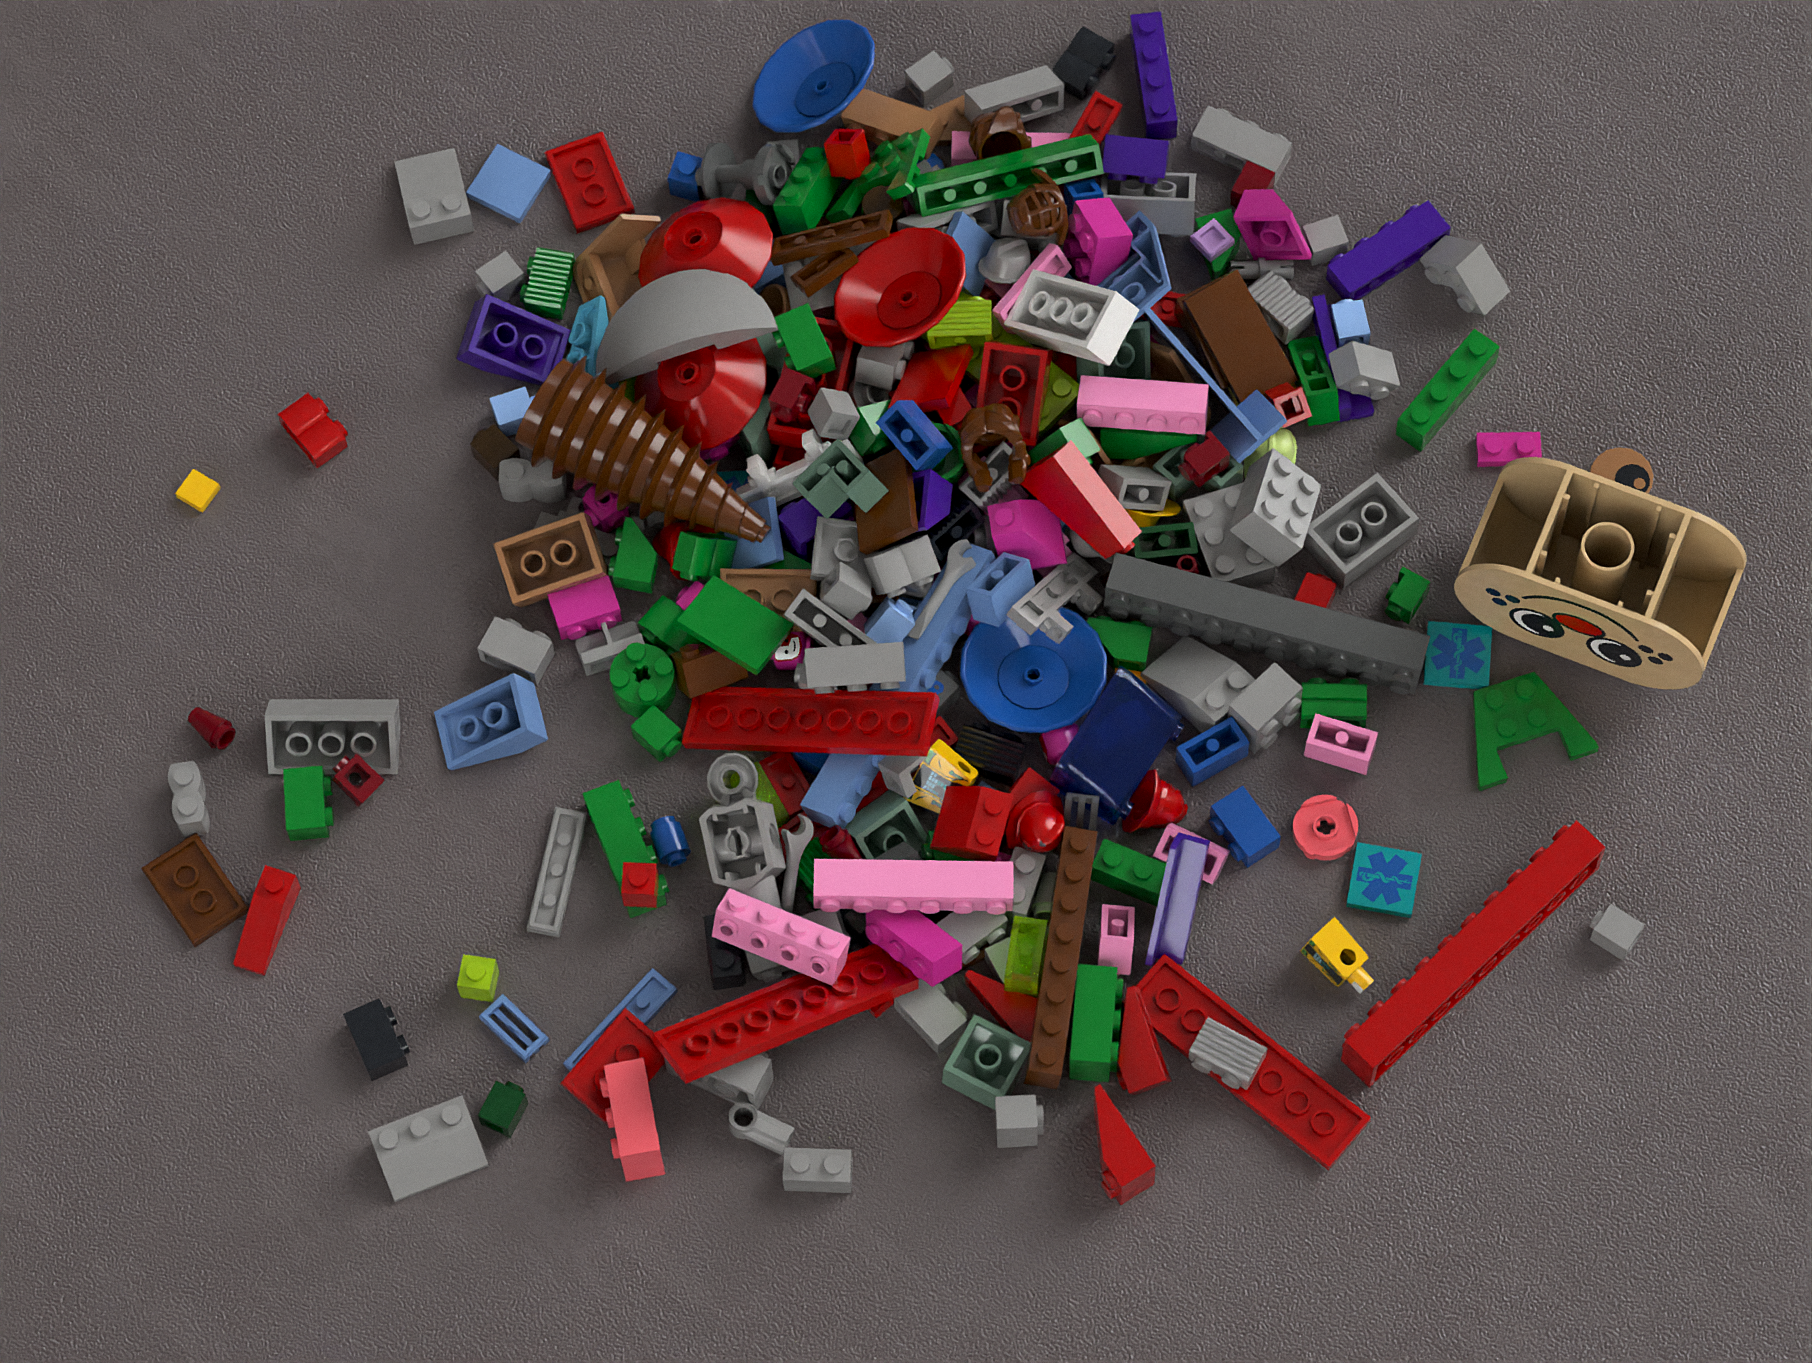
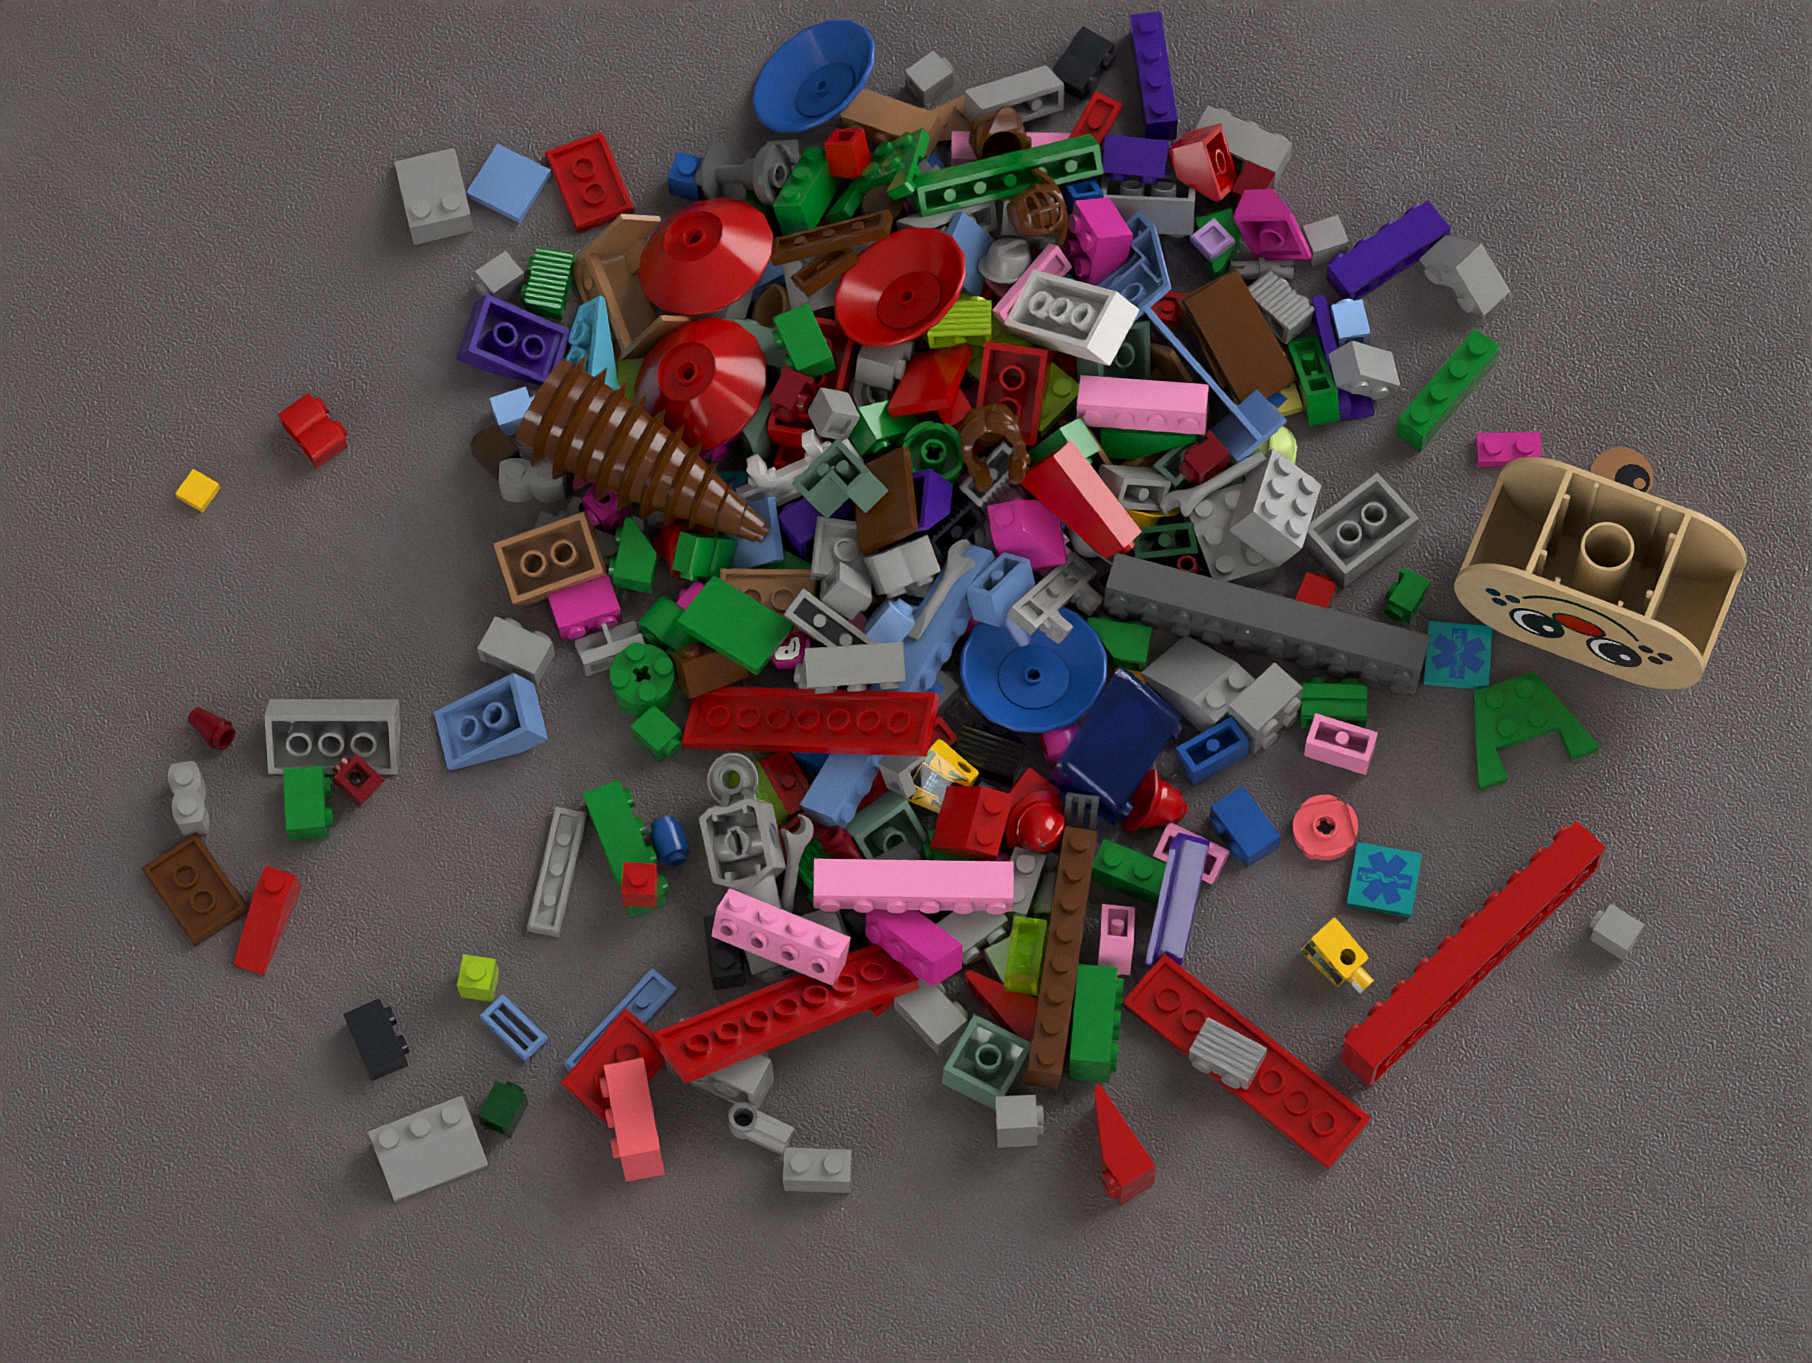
(679, 317): light grey brick -> none
(914, 435): blue brick -> none
(1139, 1052): red slope -> none
(1189, 498): none -> light grey piece
(1204, 161): none -> red slope
(1289, 402): red brick -> none

